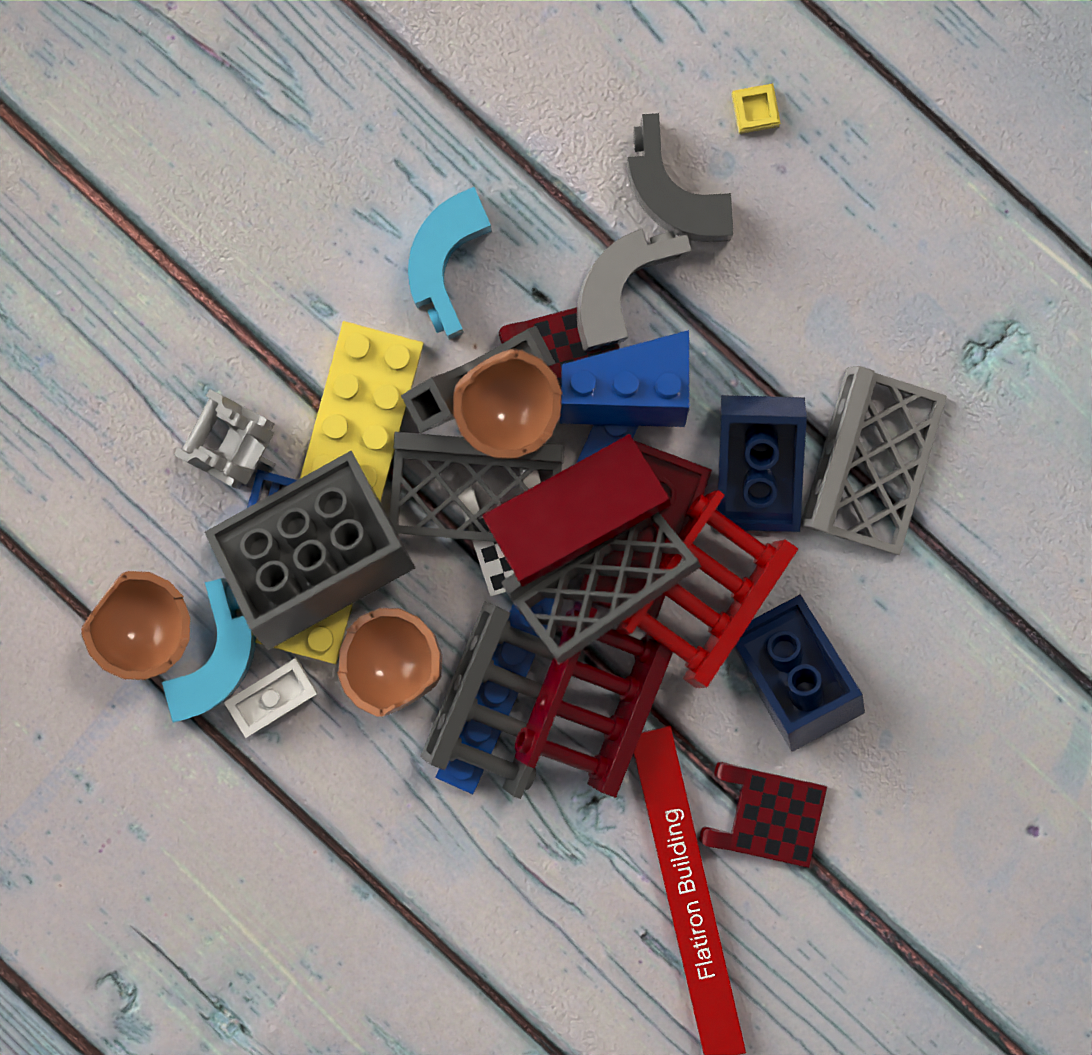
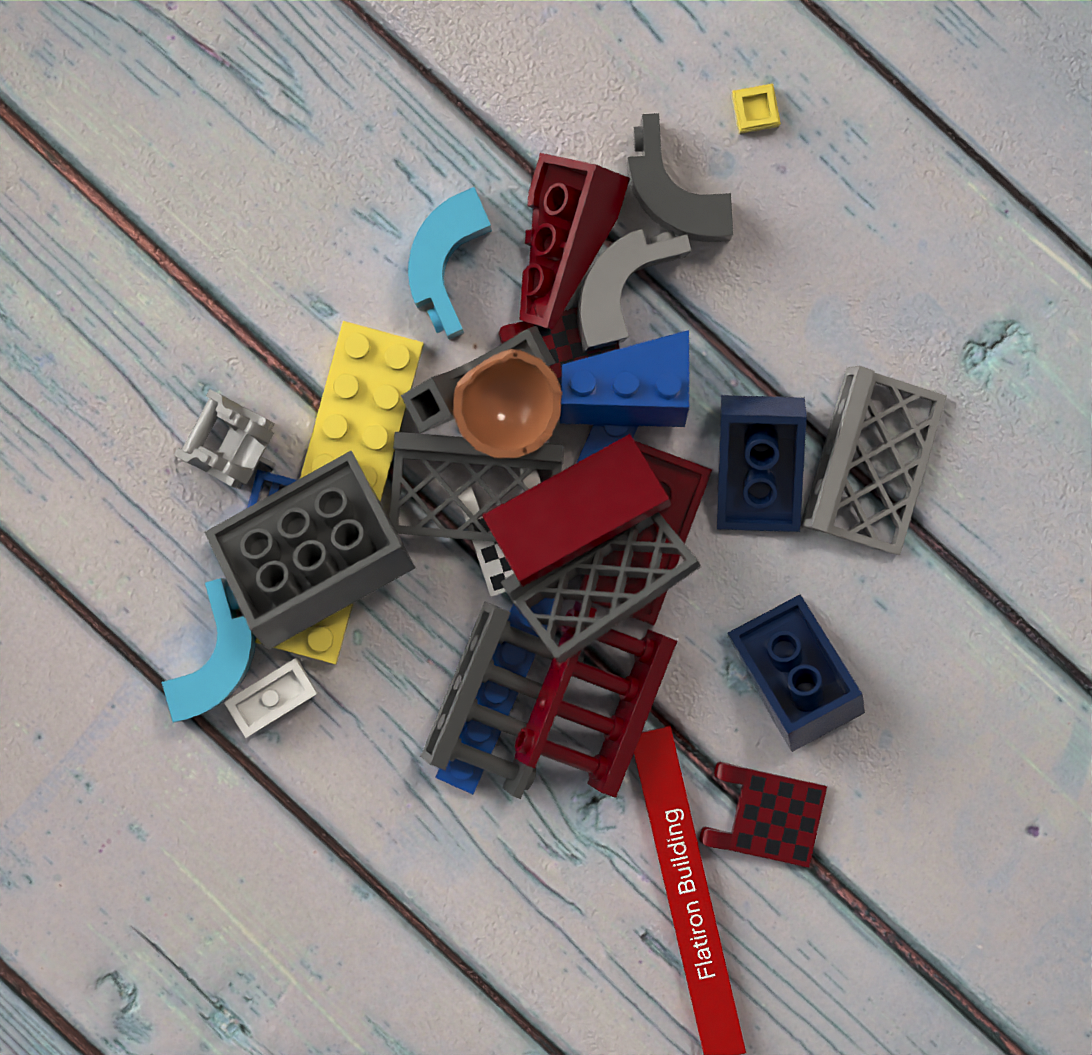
(138, 627): nougat cylinder -> none
(388, 661): nougat cylinder -> none
(571, 219): none -> dark red wedge
(747, 593): red fence -> none

